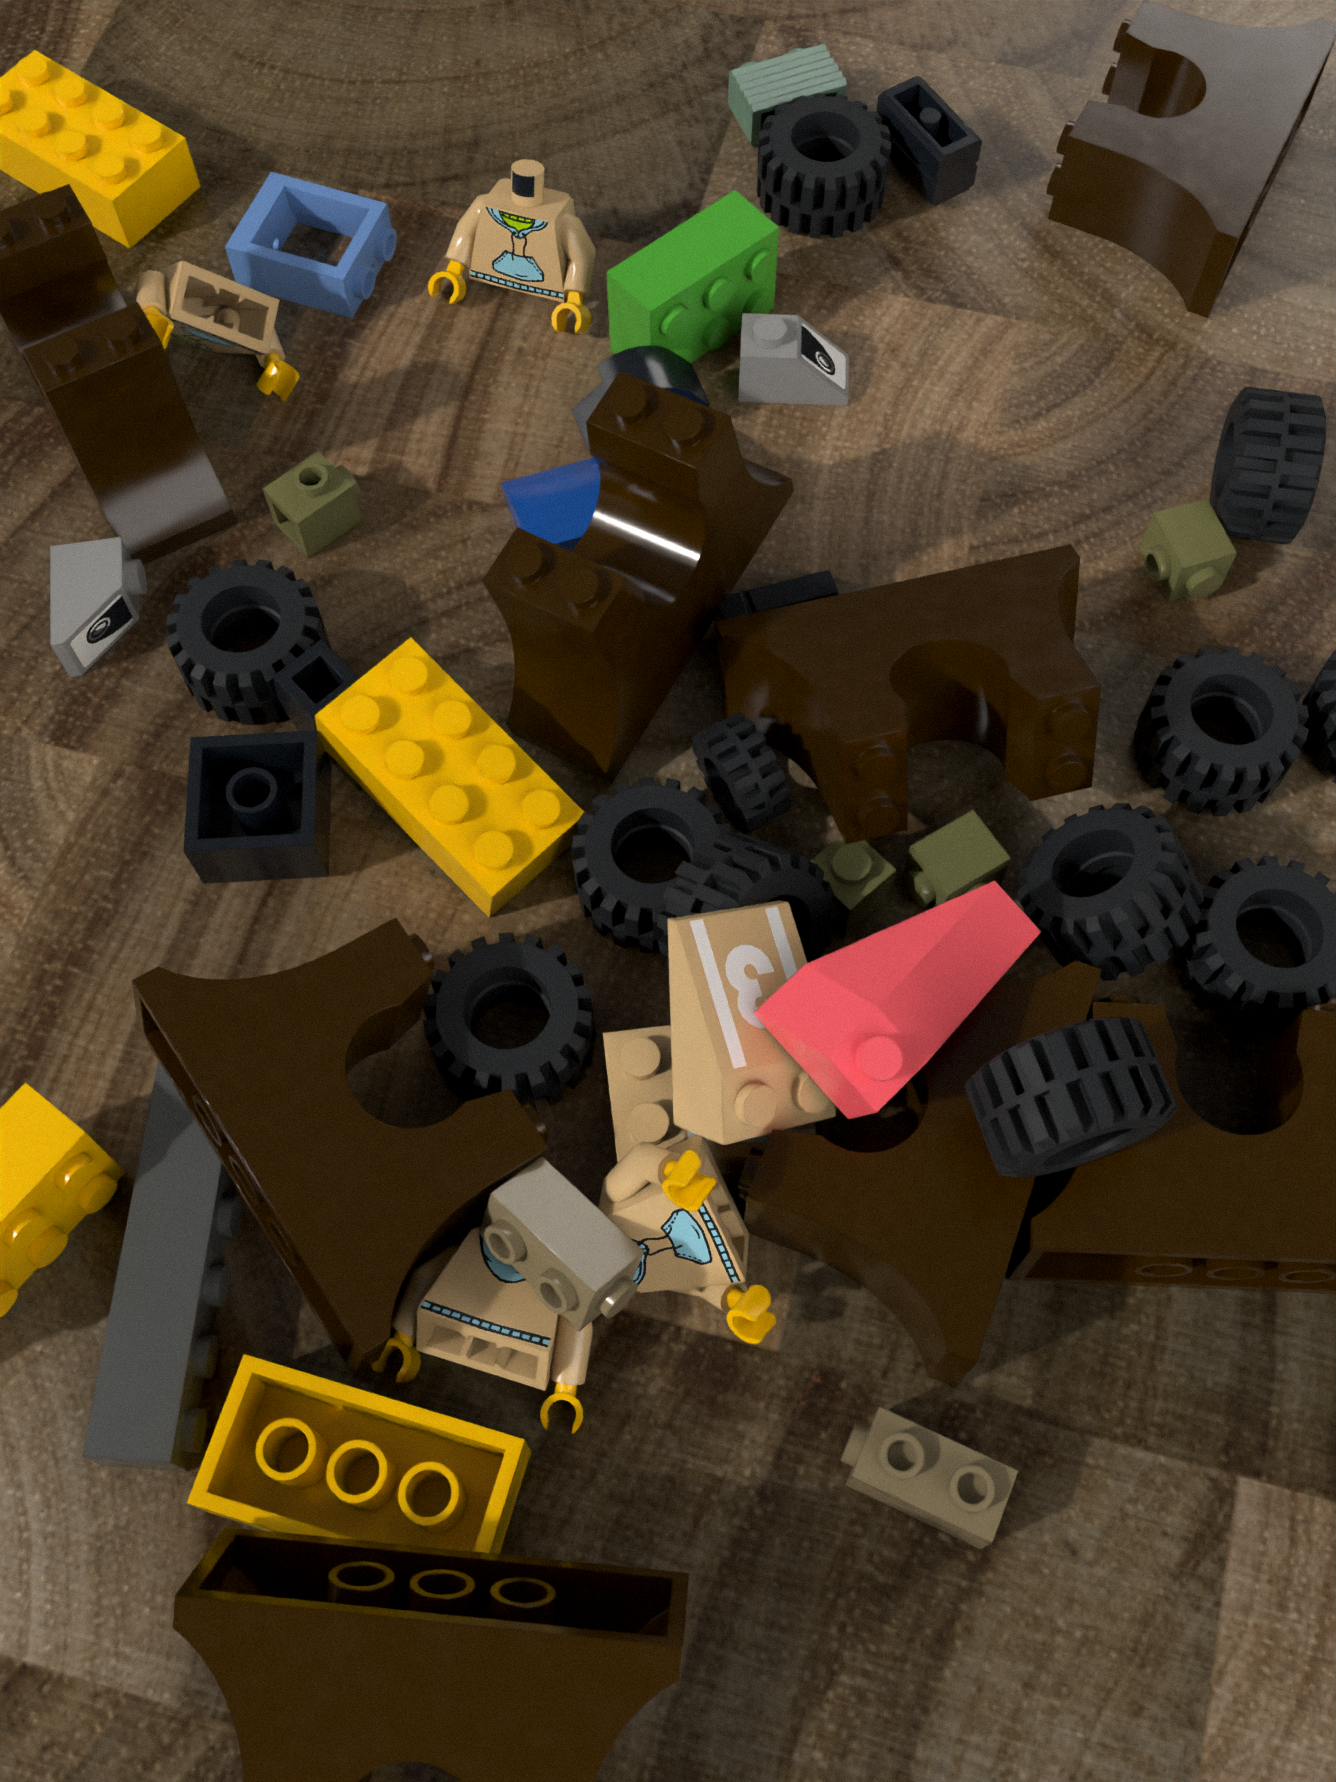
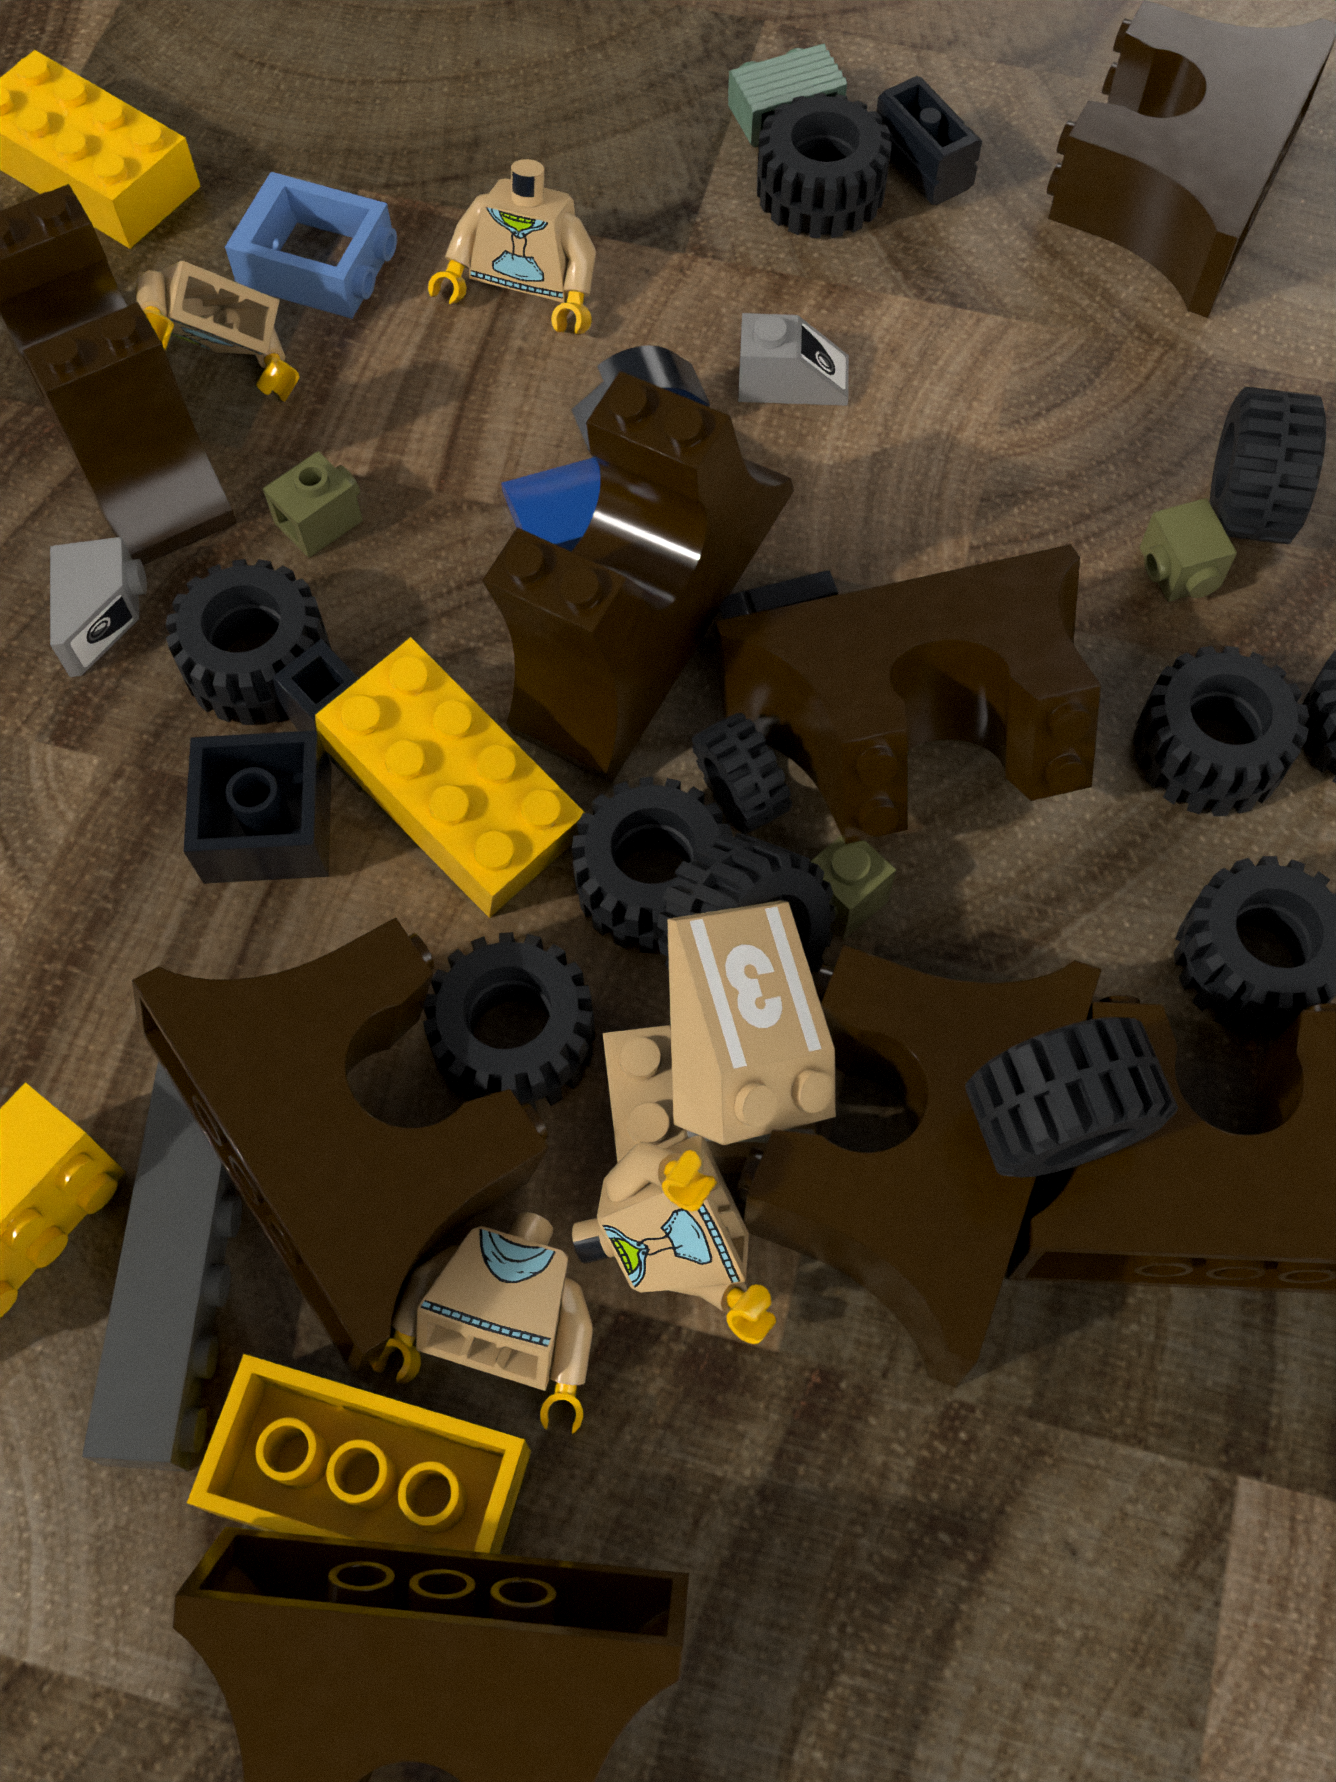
(561, 1244): dark tan brick -> none
(695, 281): bright green brick -> none
(891, 1000): coral wedge -> none
(928, 1477): dark tan brick -> none
(954, 861): olive brick -> none
(1111, 890): black tyre -> none

